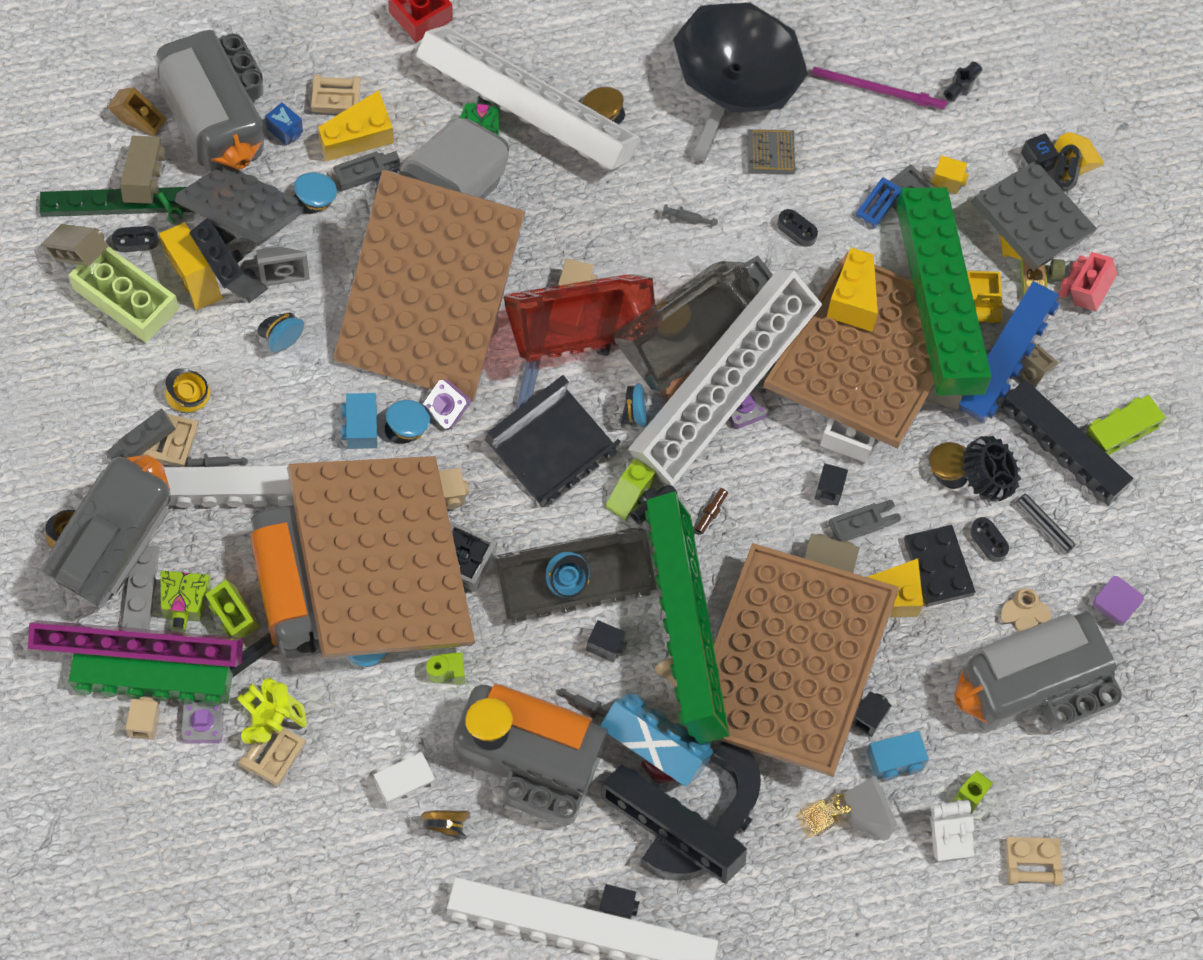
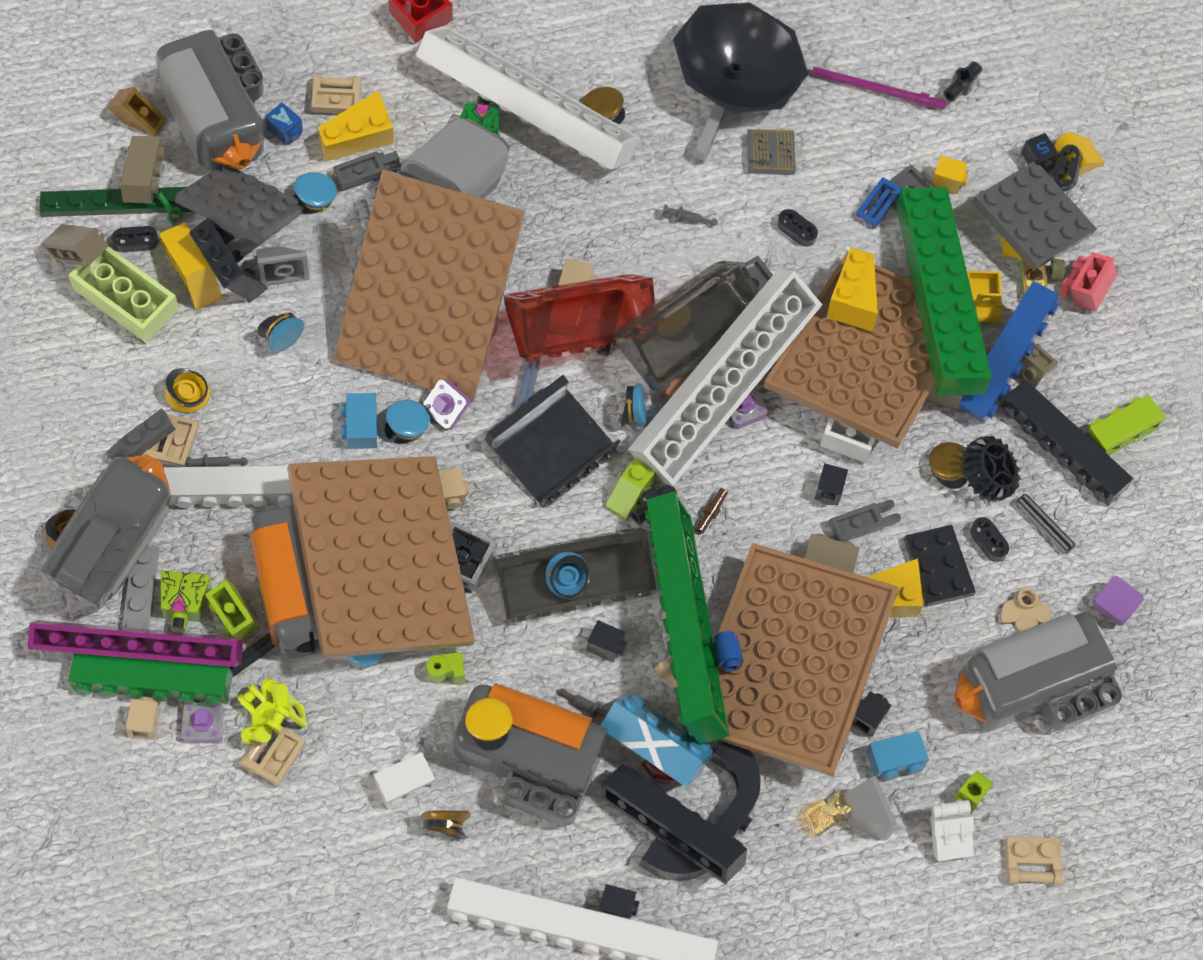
(728, 651): none -> blue brick

